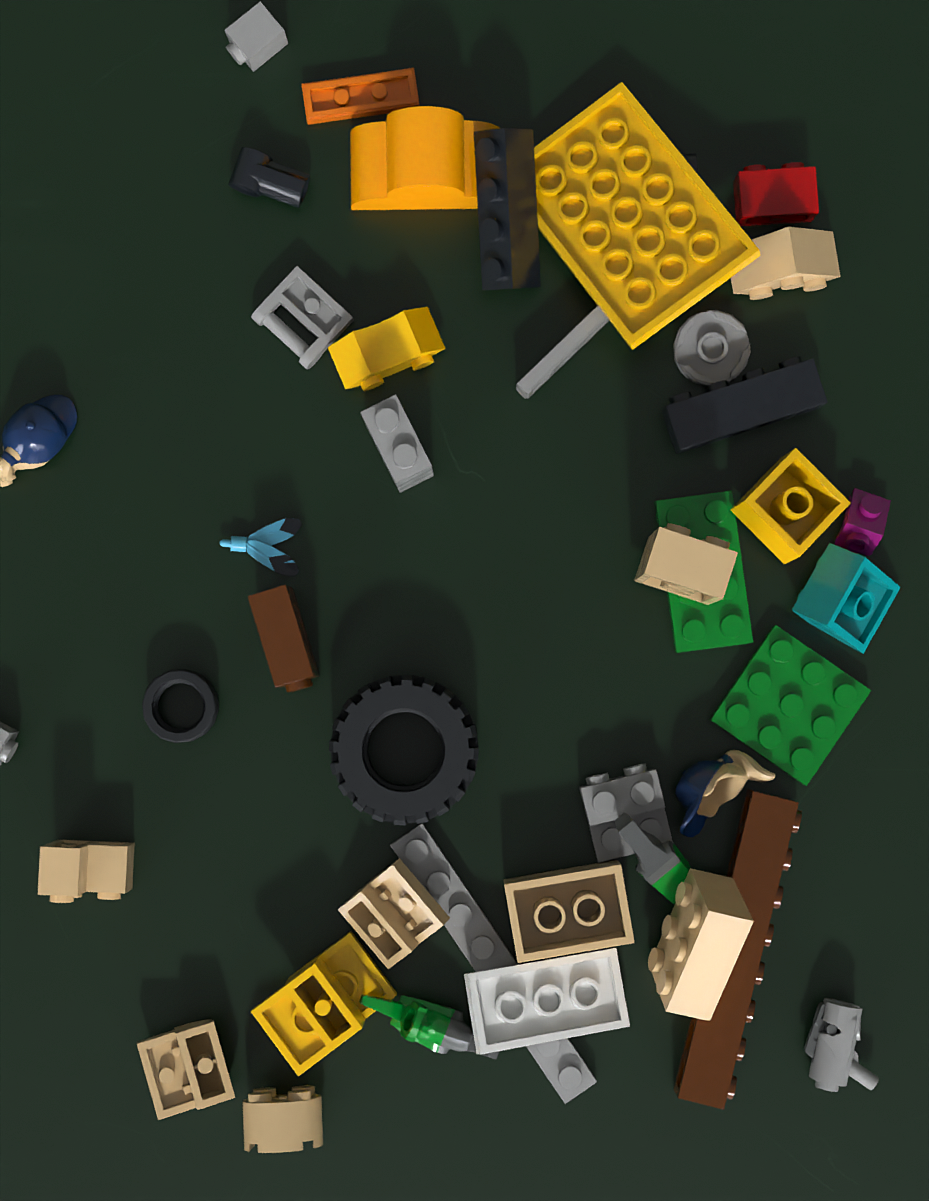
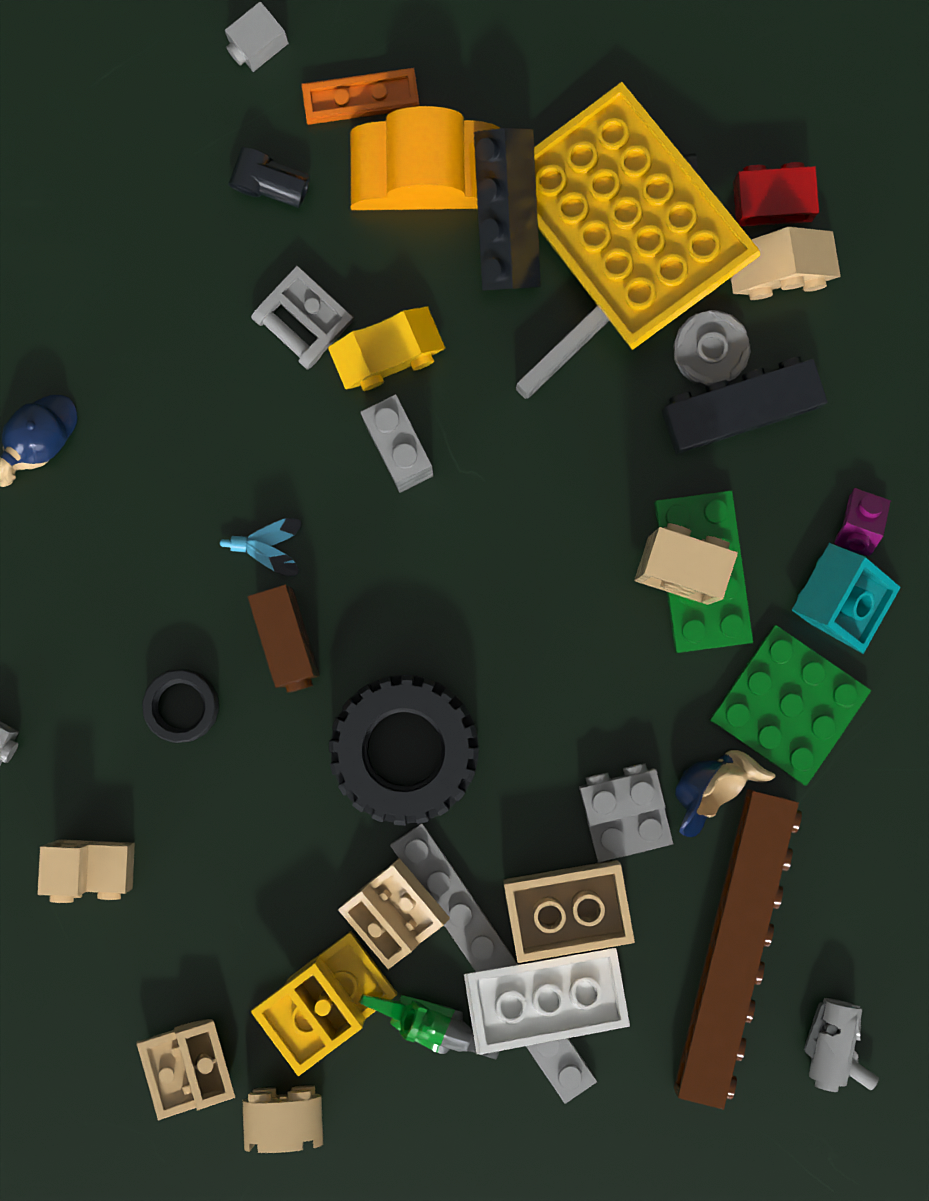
(658, 862): dark grey animal -> none
(699, 944): tan brick -> none
(790, 506): yellow brick -> none

